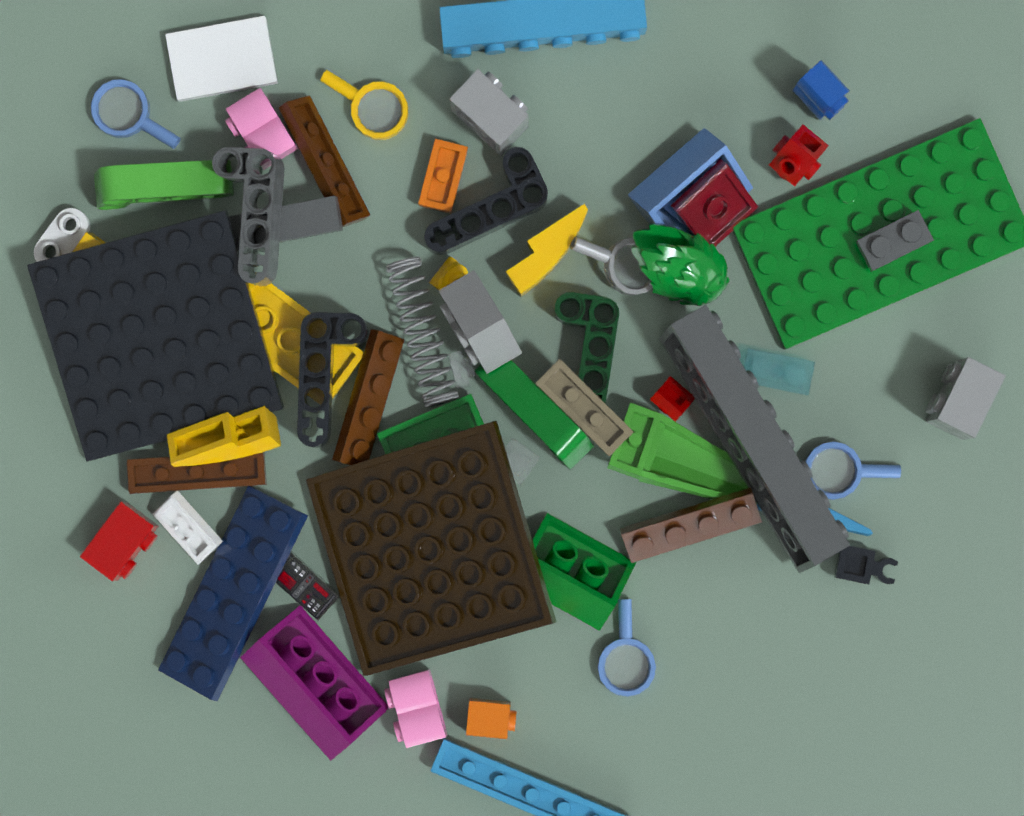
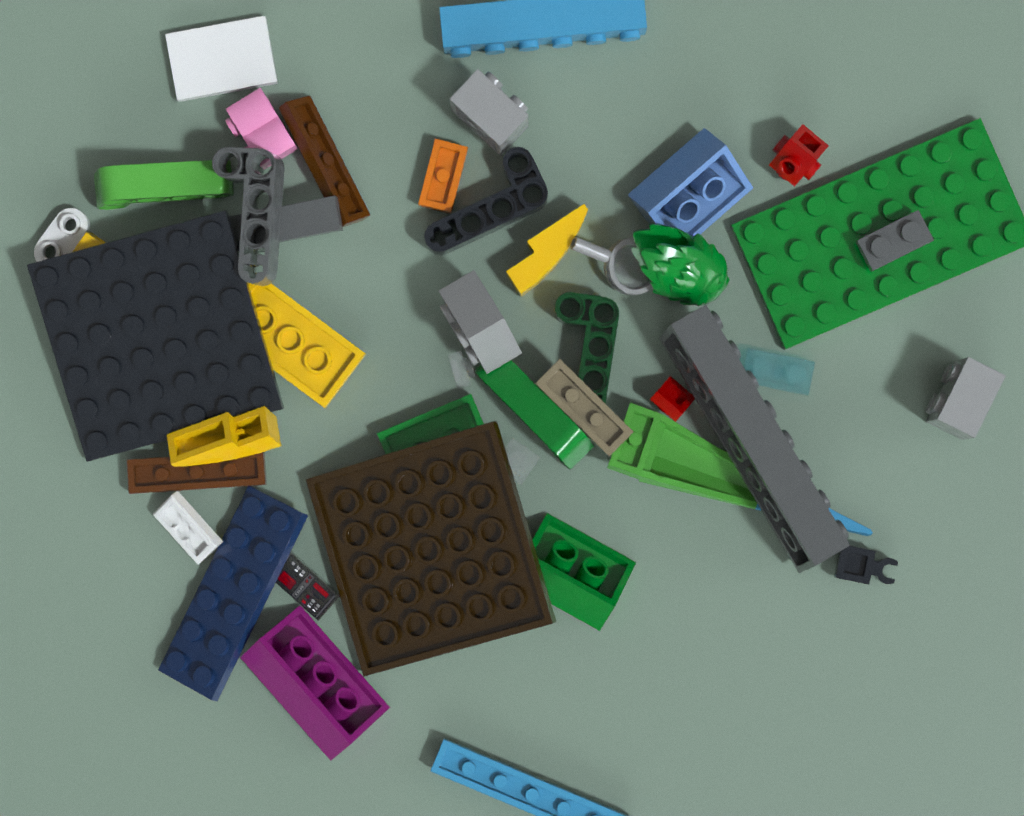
(120, 541): red brick -> none
(124, 110): piece -> none
(324, 379): black beam -> none
(368, 398): reddish brown plate -> none
(376, 108): piece -> none
(400, 267): light grey piece -> none
(416, 709): bright pink brick -> none
(448, 273): yellow plate -> none
(490, 718): orange brick -> none
(626, 663): piece -> none
(691, 525): reddish brown plate -> none
(714, 204): dark red tile -> none
(822, 91): blue brick -> none
(839, 469): piece -> none

